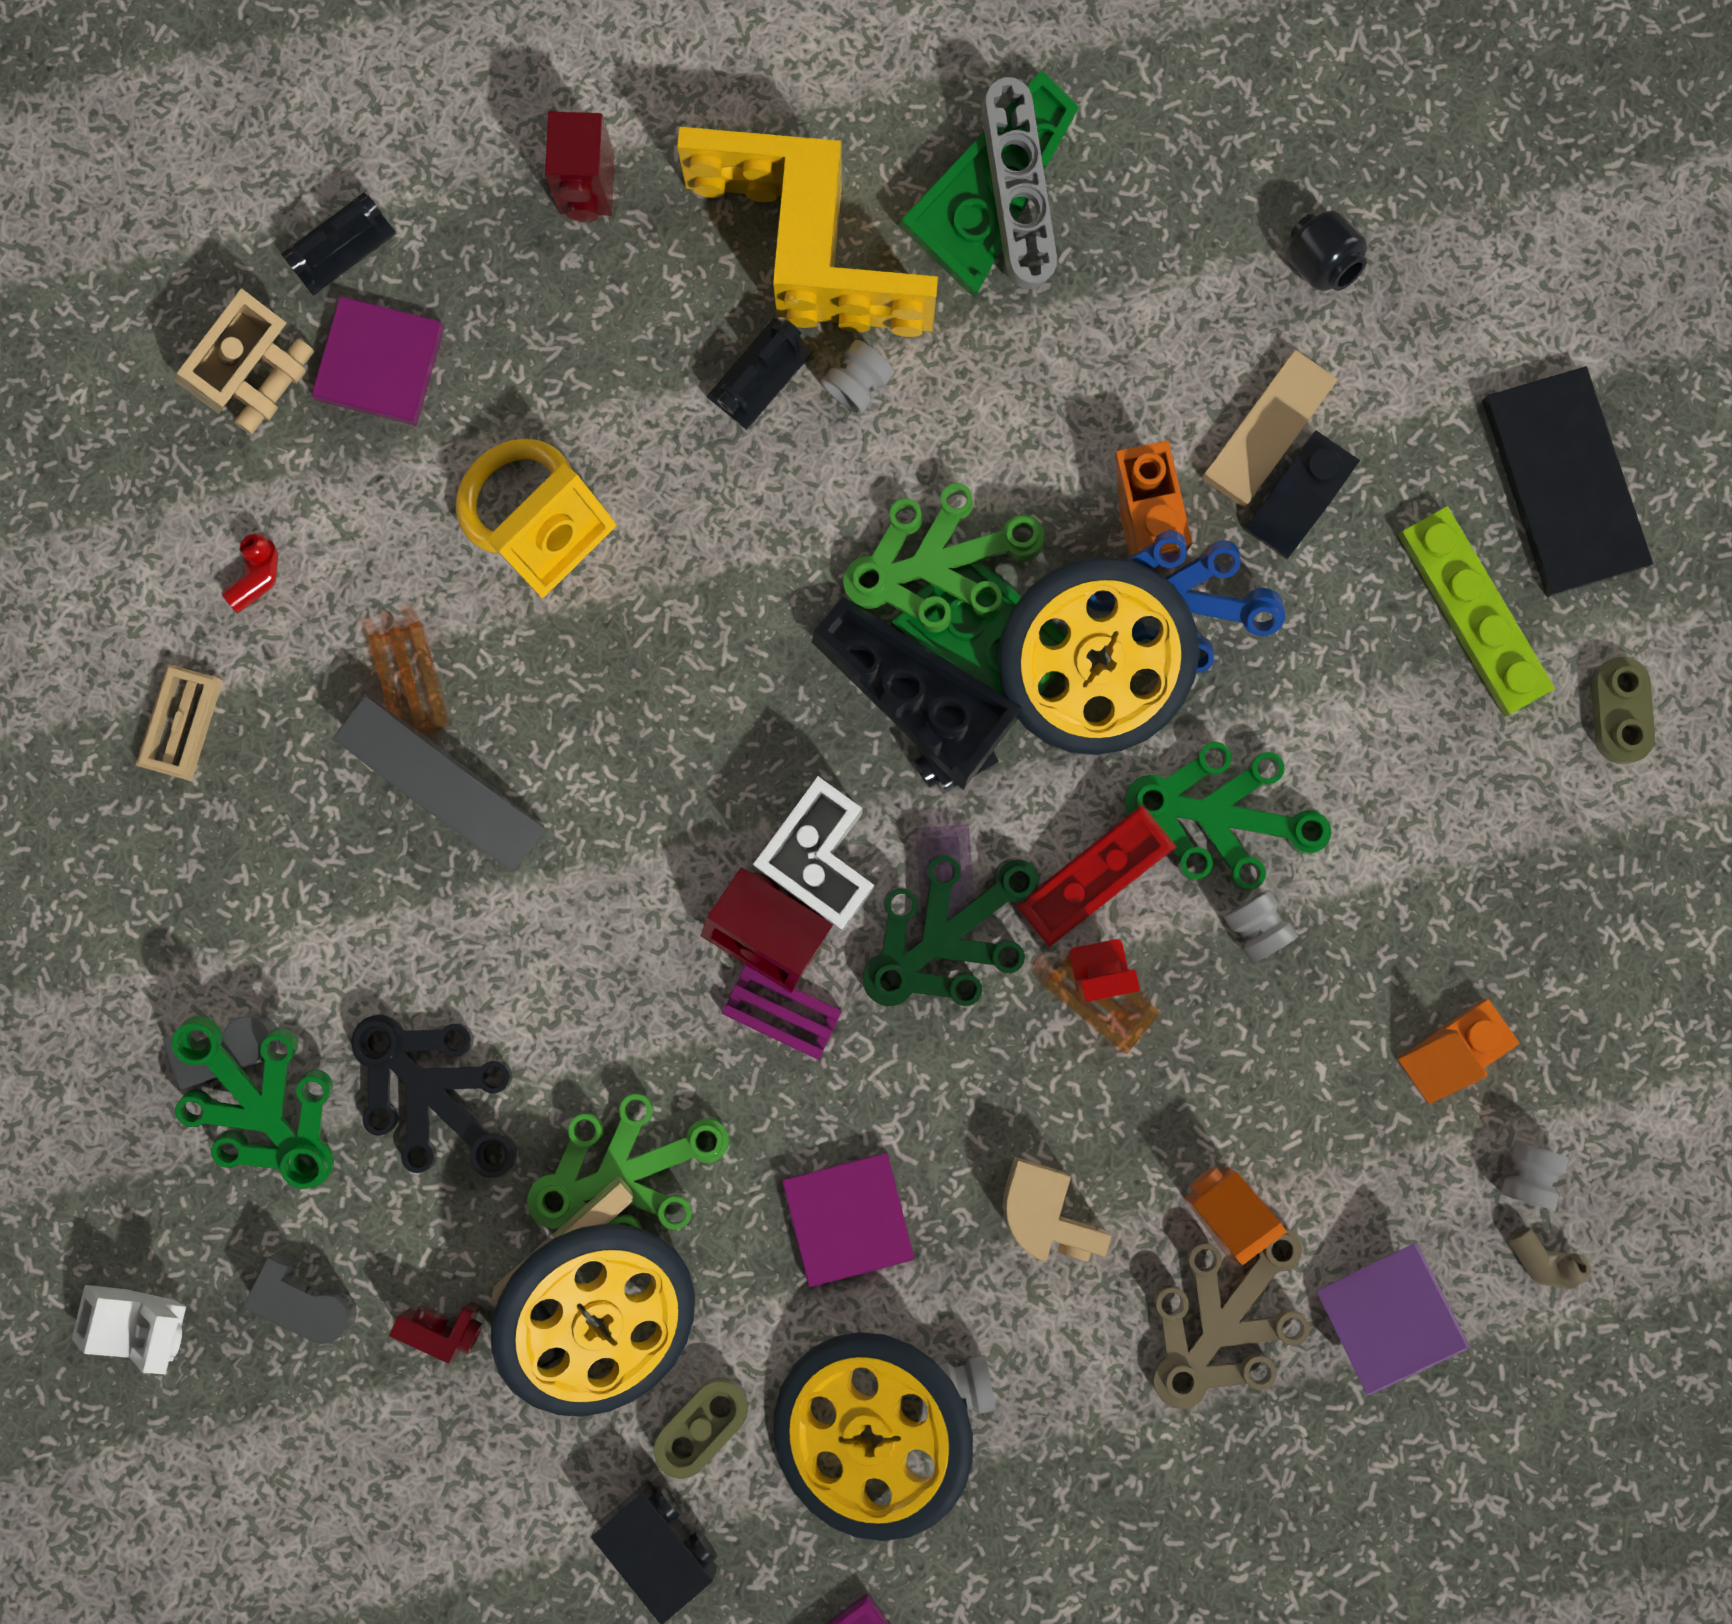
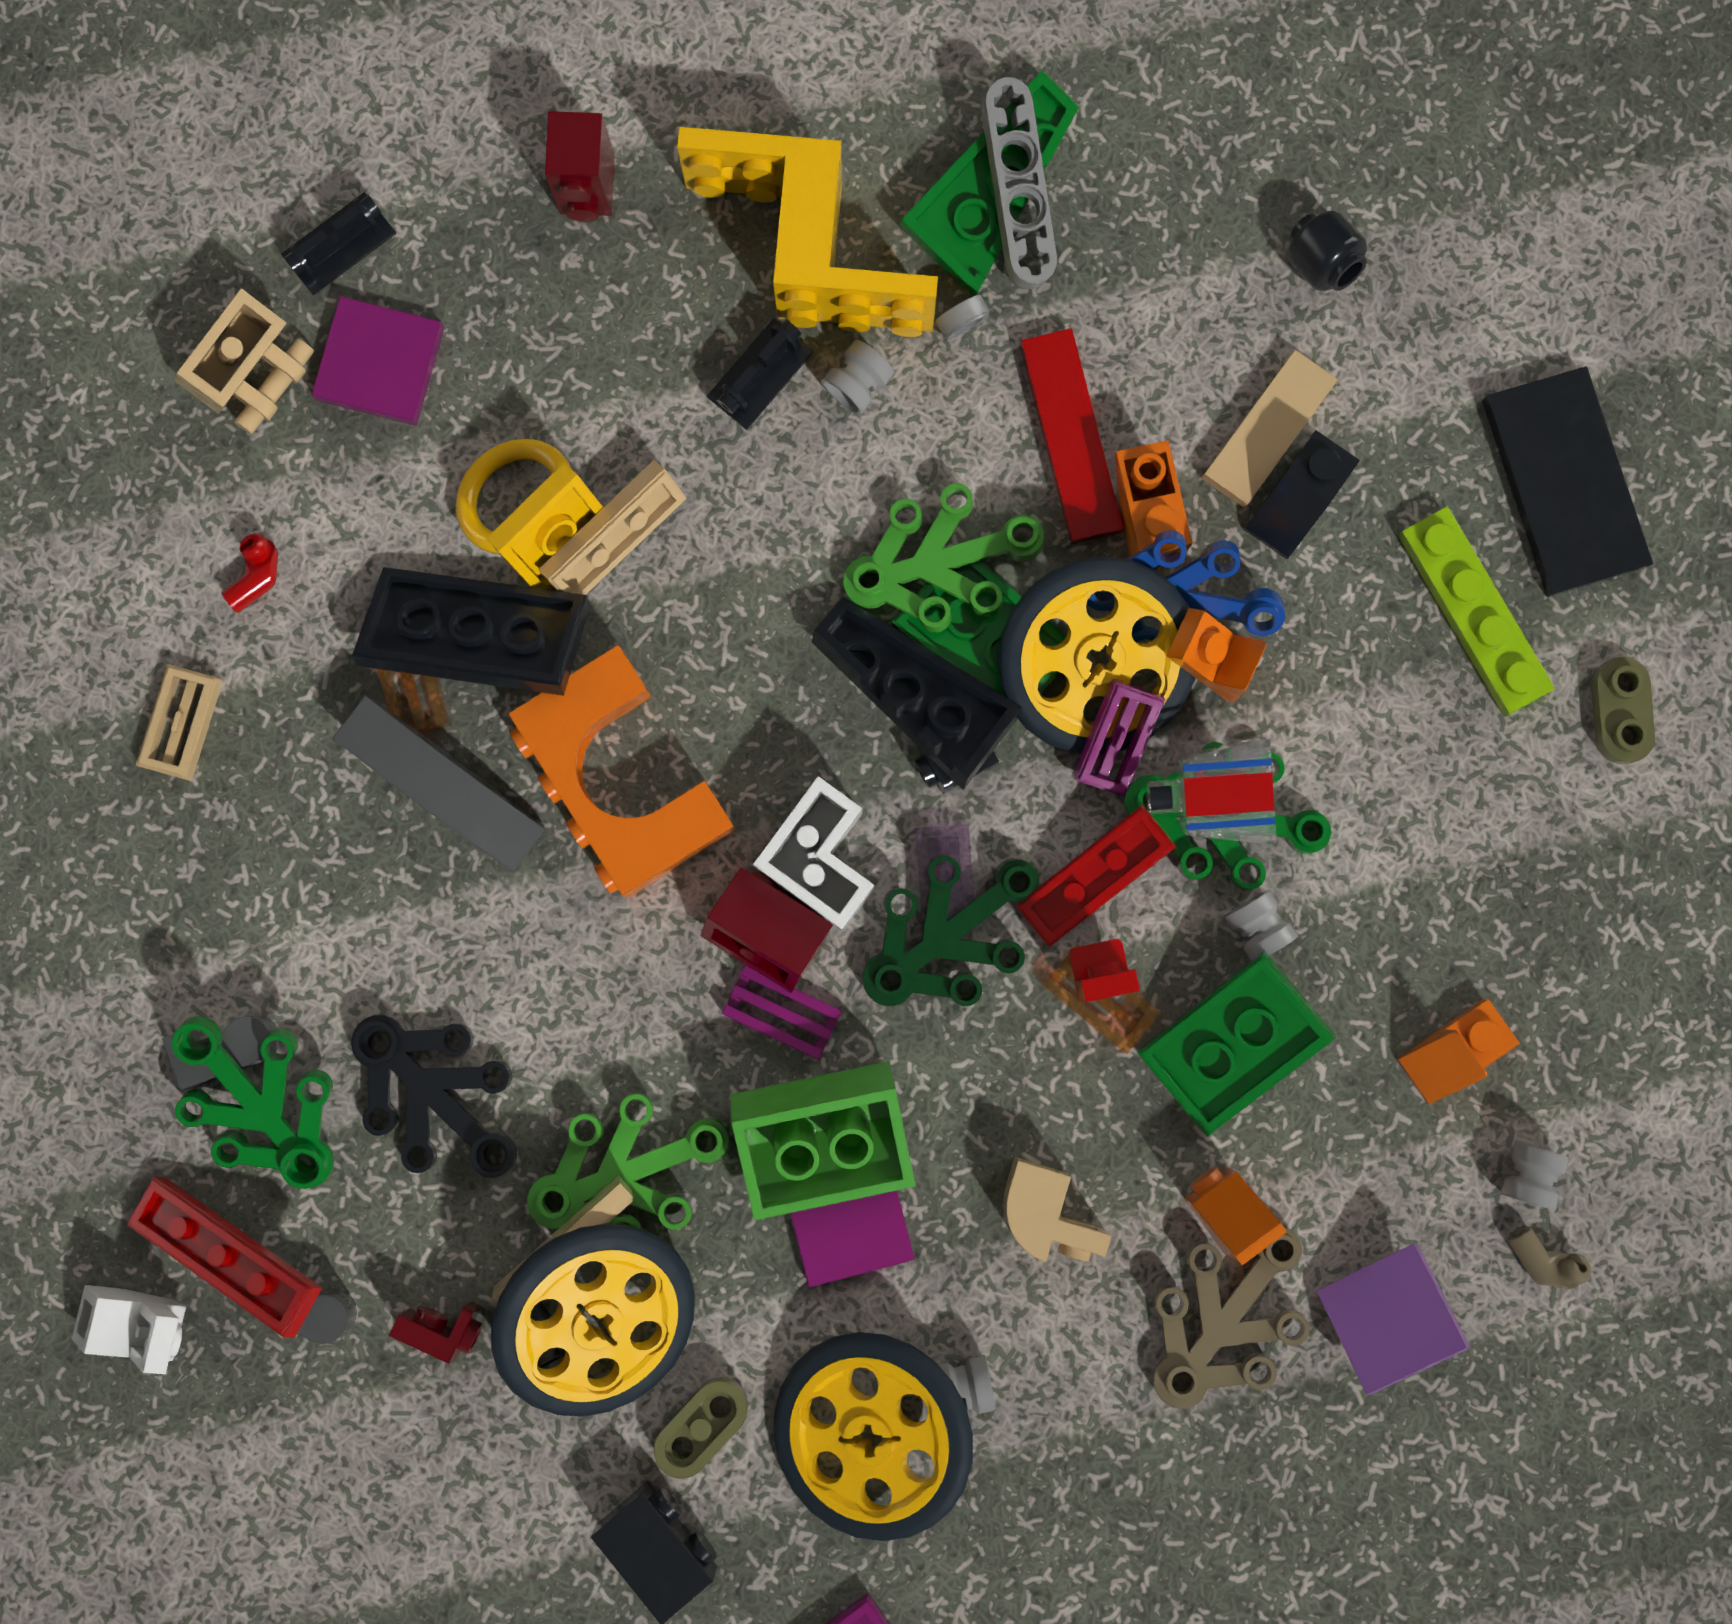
(224, 1257): none -> red tile
(472, 631): none -> black tile
(558, 734): none -> orange arch
(614, 531): none -> tan tile
(821, 1140): none -> bright green slope
(963, 317): none -> light grey tile
(1071, 436): none -> red tile
(1099, 730): none -> magenta tile
(1215, 654): none -> orange slope
(1221, 792): none -> torso
(1236, 1043): none -> green tile

